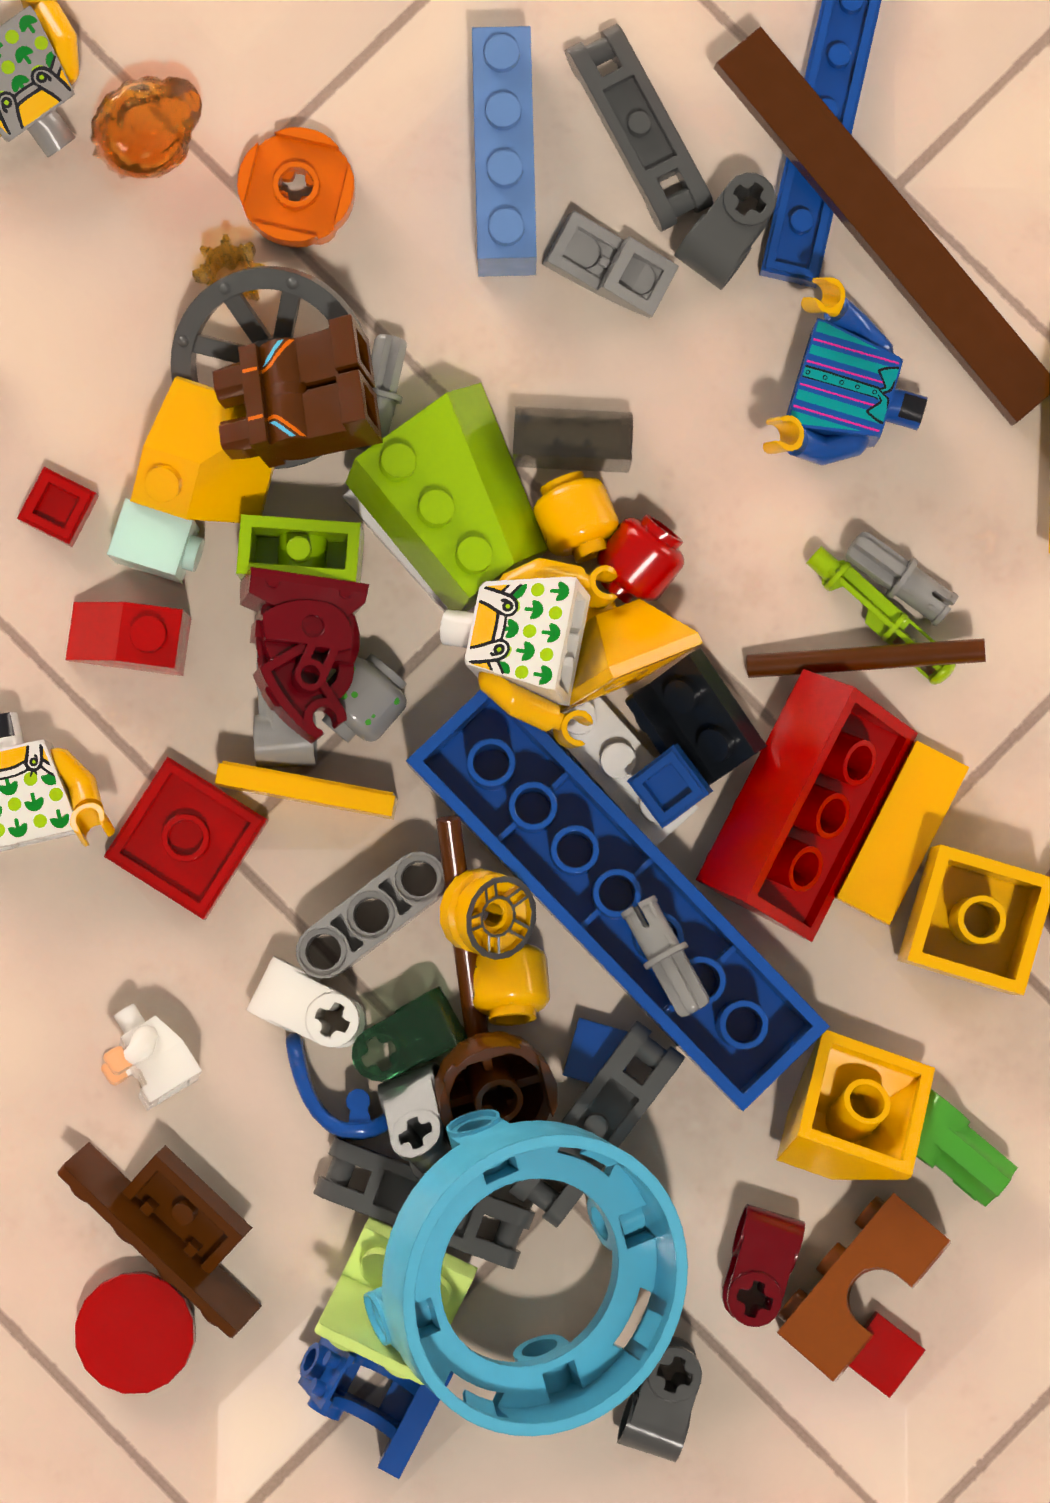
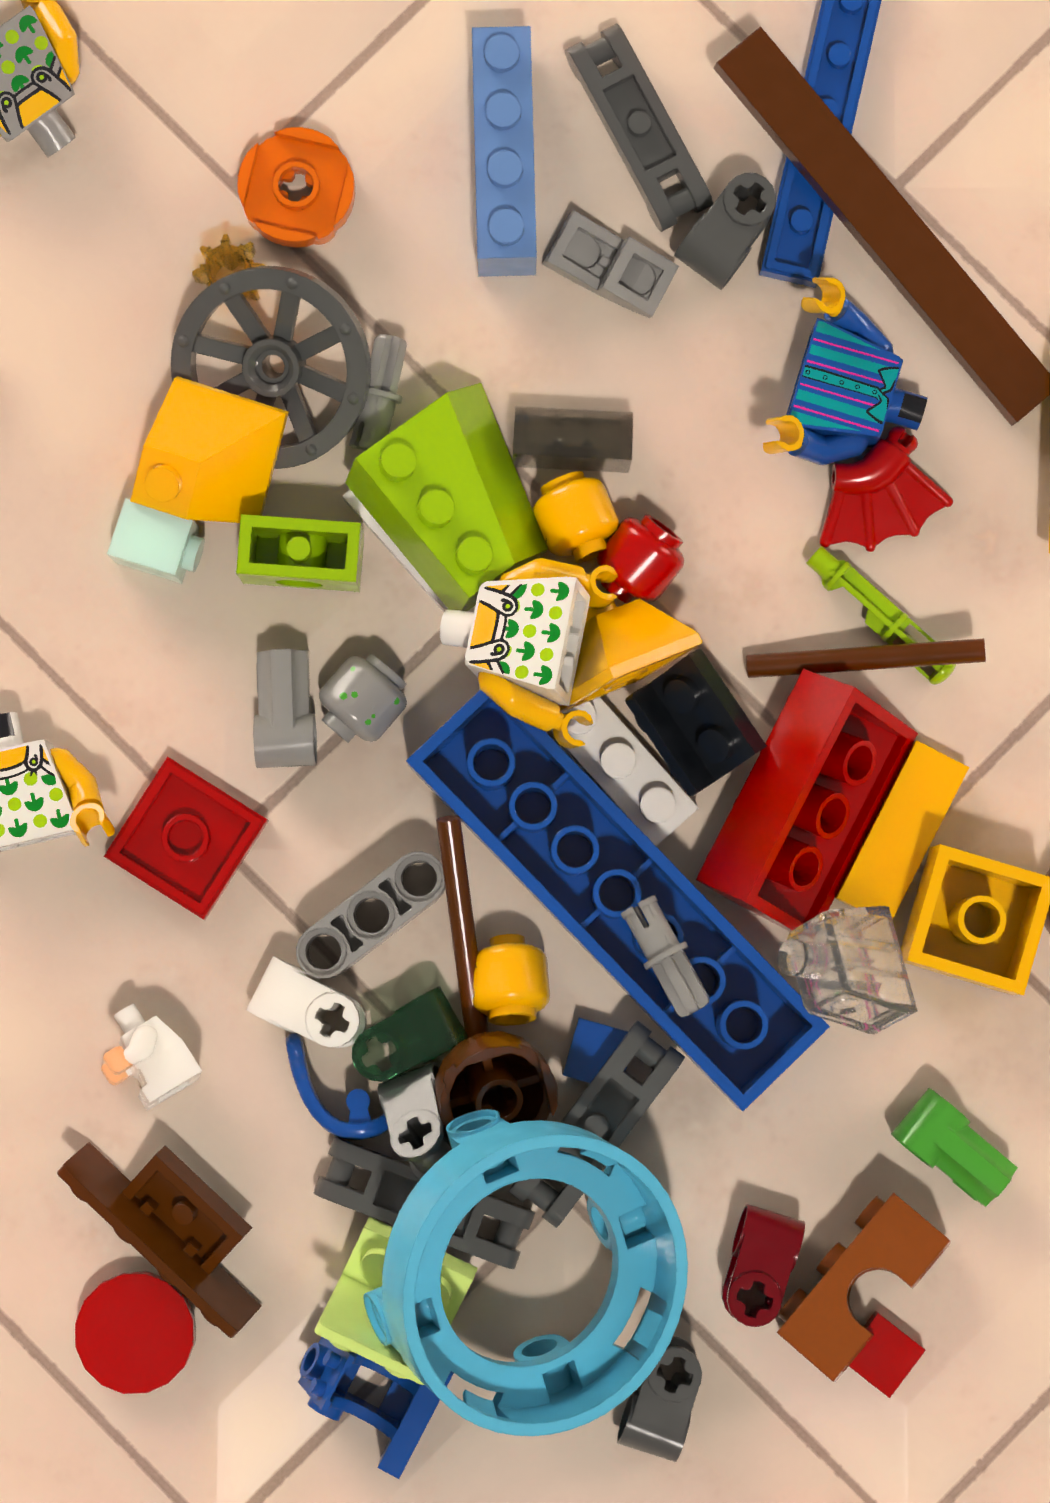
(58, 507): red tile -> none
(129, 636): red slope -> none
(146, 126): clear orange hair -> none
(300, 634): dark red piece -> none
(301, 396): reddish brown hips -> none
(306, 789): yellow tile -> none
(509, 917): yellow wheel -> none
(669, 785): blue tile -> none
(850, 968): none -> clear torso
(856, 1112): yellow slope -> none
(881, 495): none -> red arm
(901, 577): light grey axle -> none

